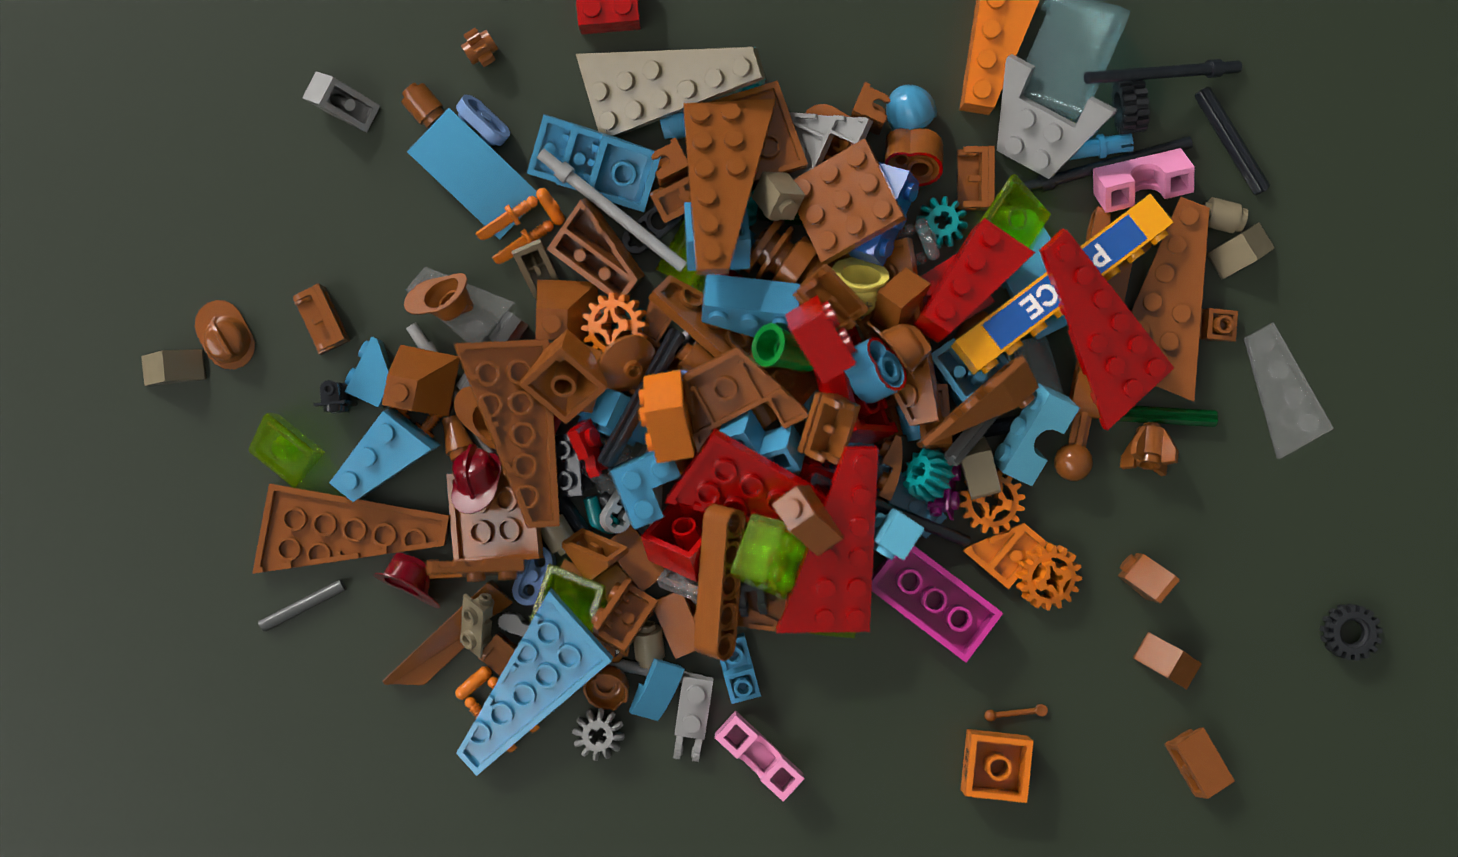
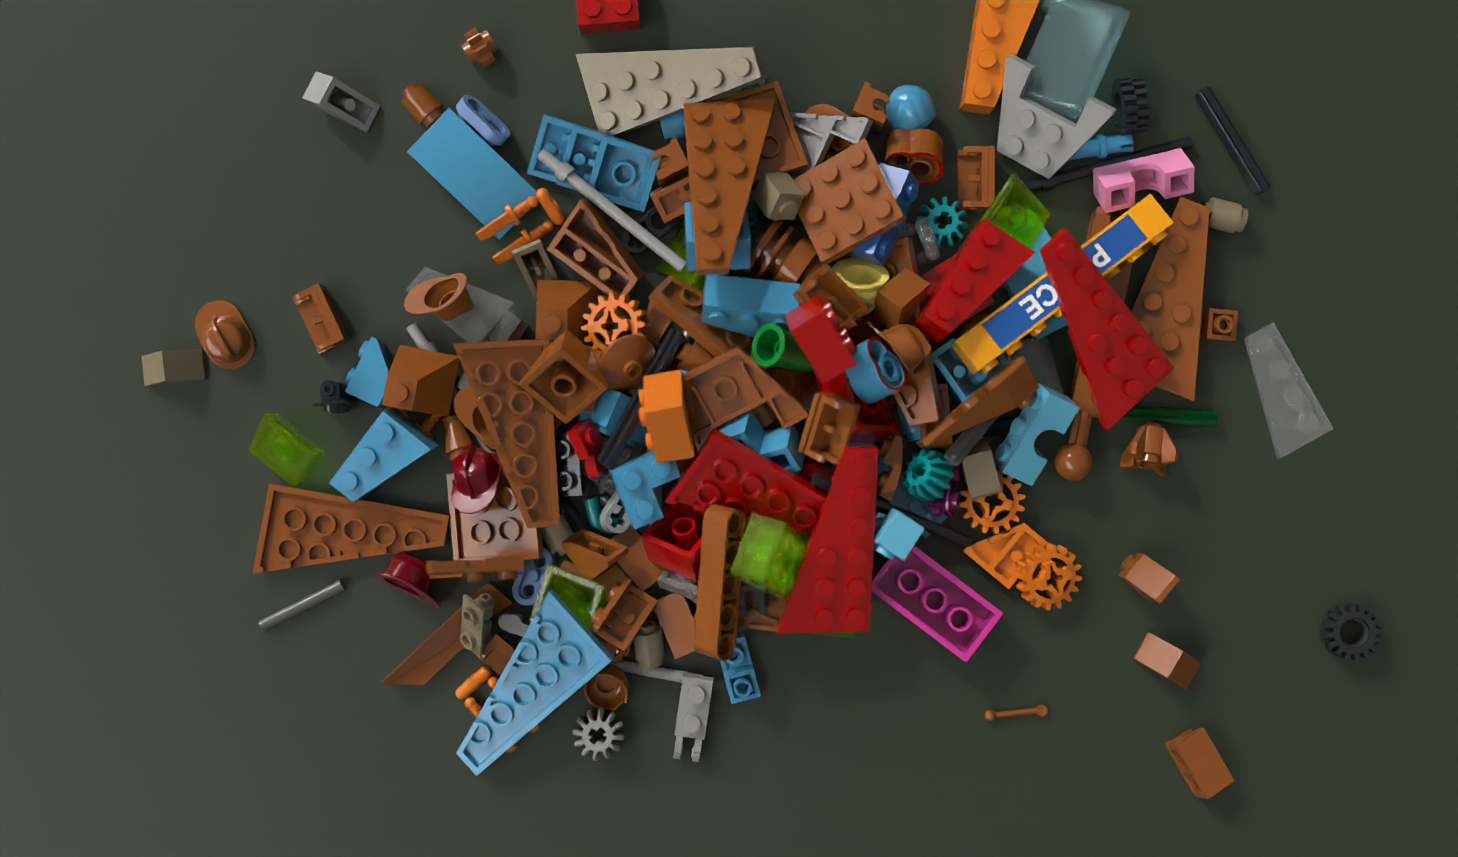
(657, 691): dark azure slope -> none
(760, 755): bright pink arch -> none
(808, 519): dark orange slope -> none
(996, 765): orange brick -> none
(1211, 69): black bar -> none
(1240, 251): dark tan slope -> none

